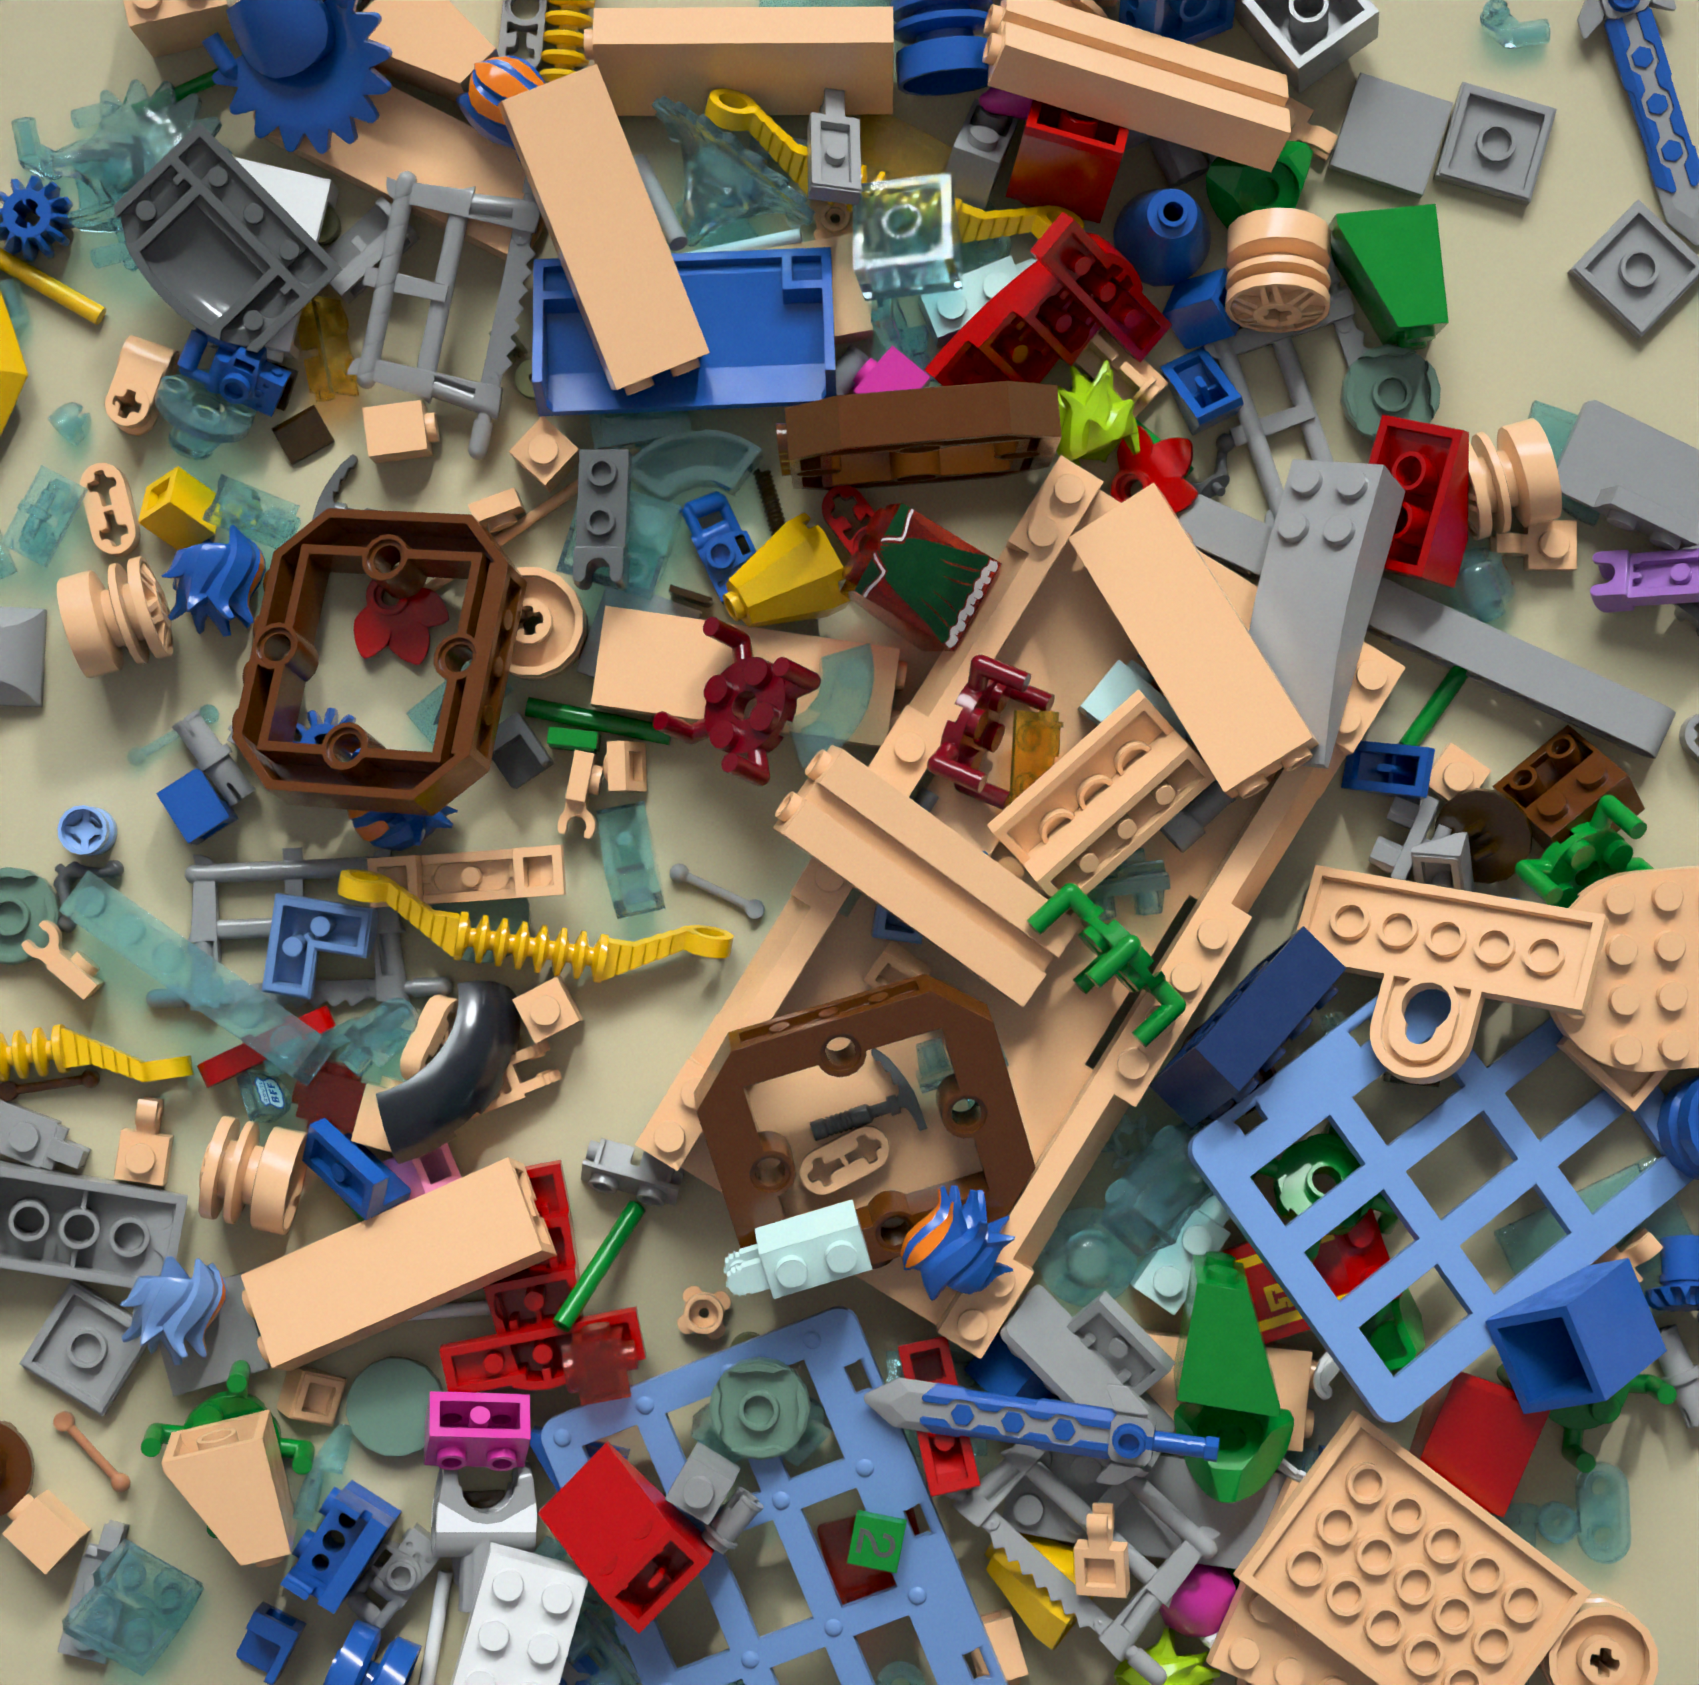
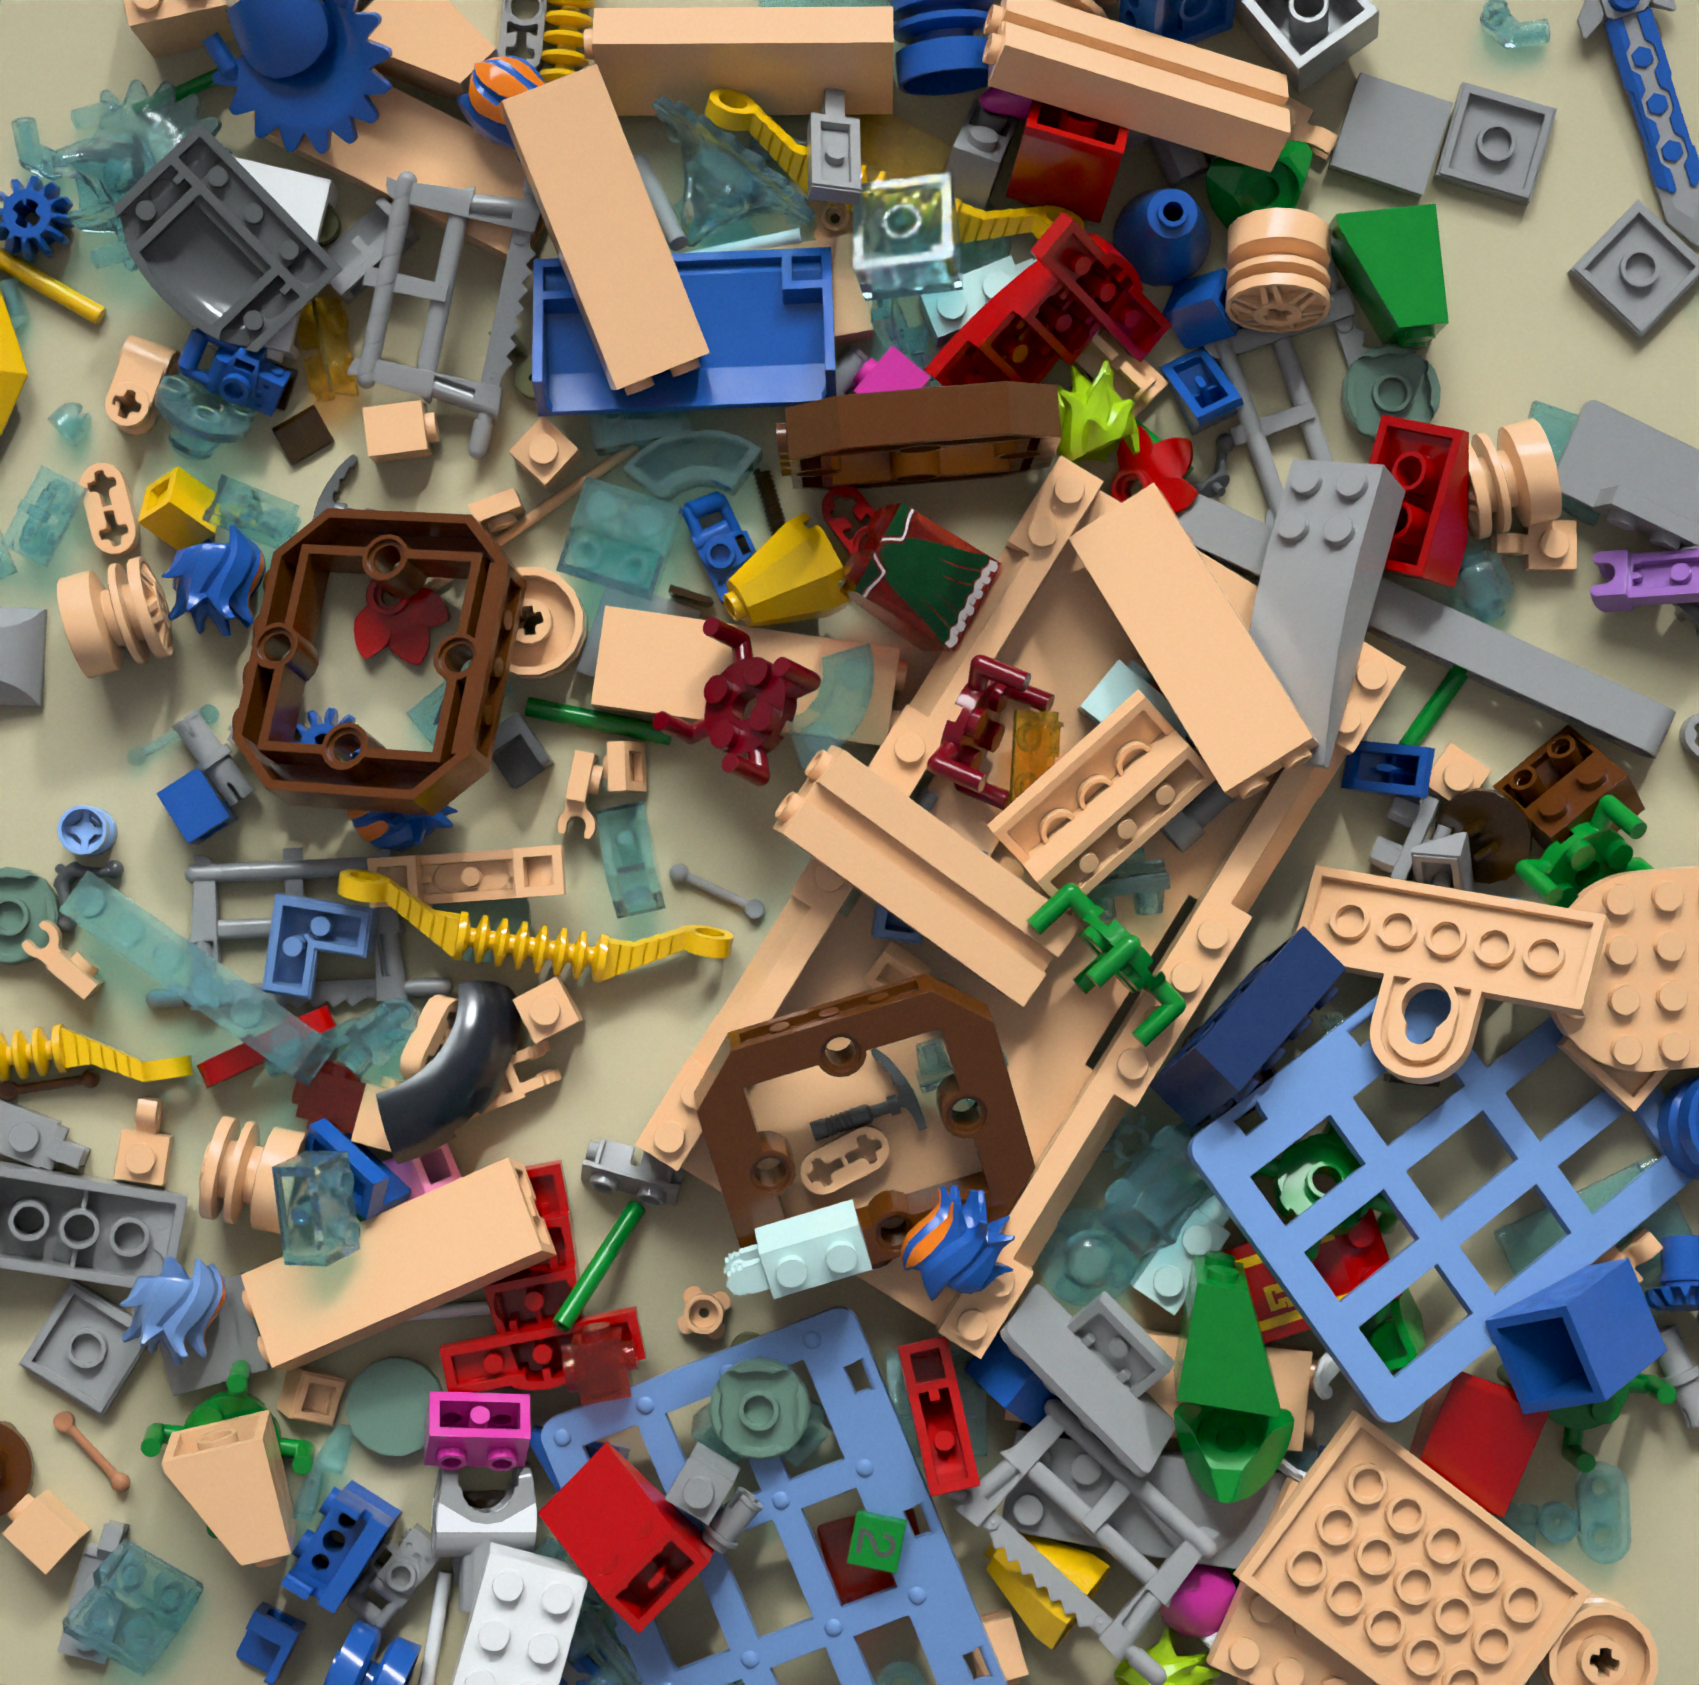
(263, 1096): clear light blue tile -> none
(316, 1208): none -> clear light blue brick
(573, 740): green tile -> none
(603, 516): dark grey plate -> none
(1044, 1423): sword -> none
(1100, 1561): light nougat plate -> none

